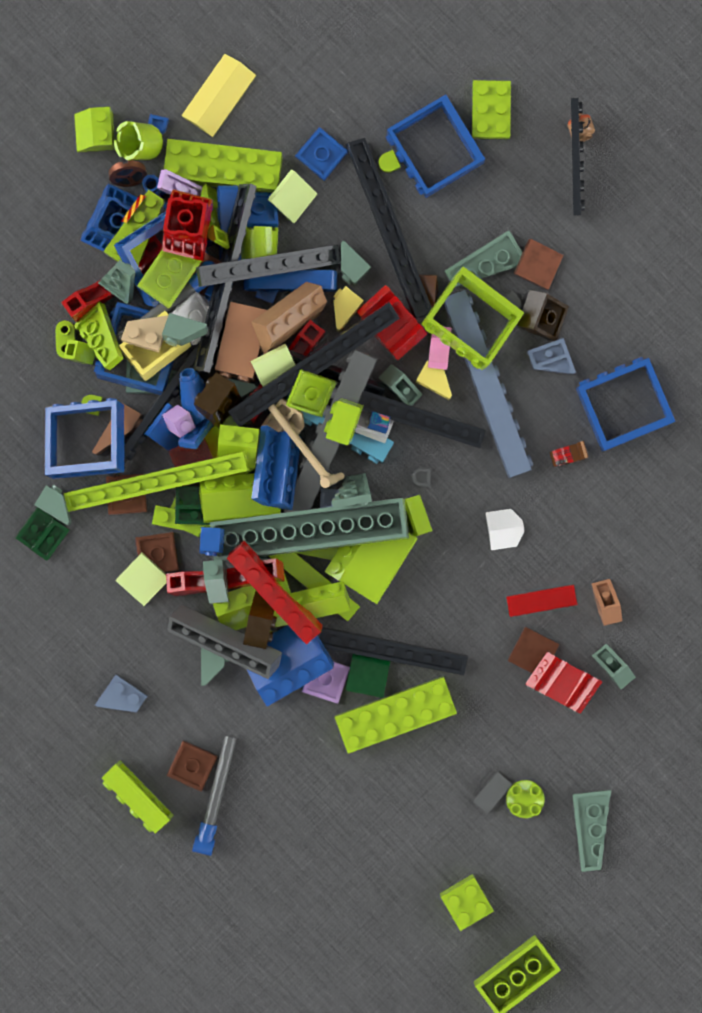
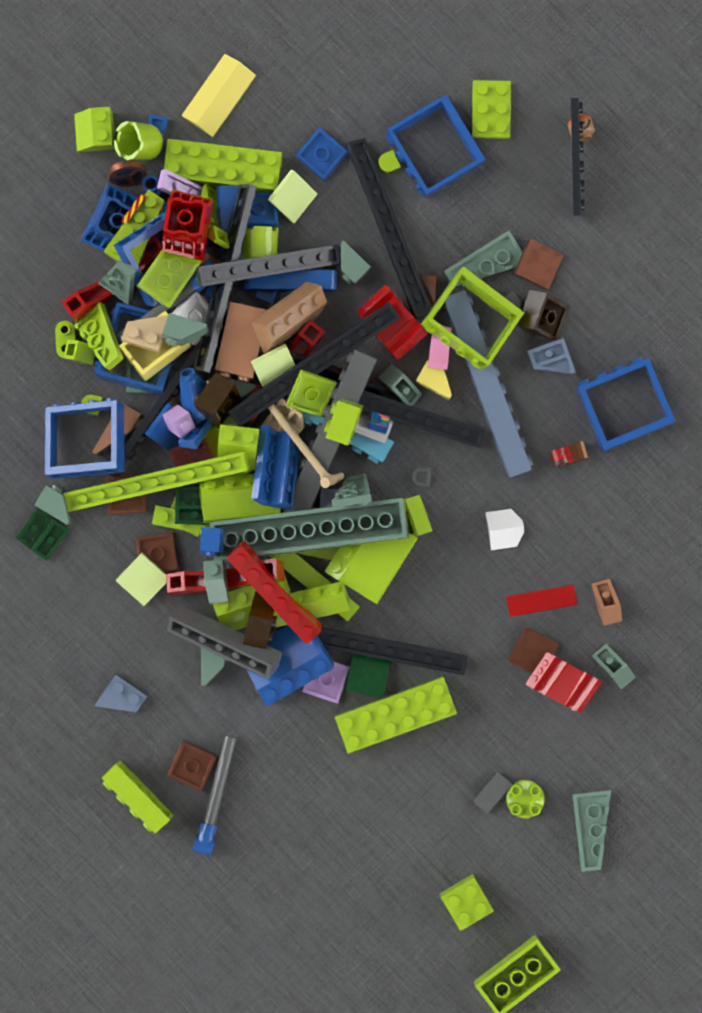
(345, 306): light yellow slope -> none

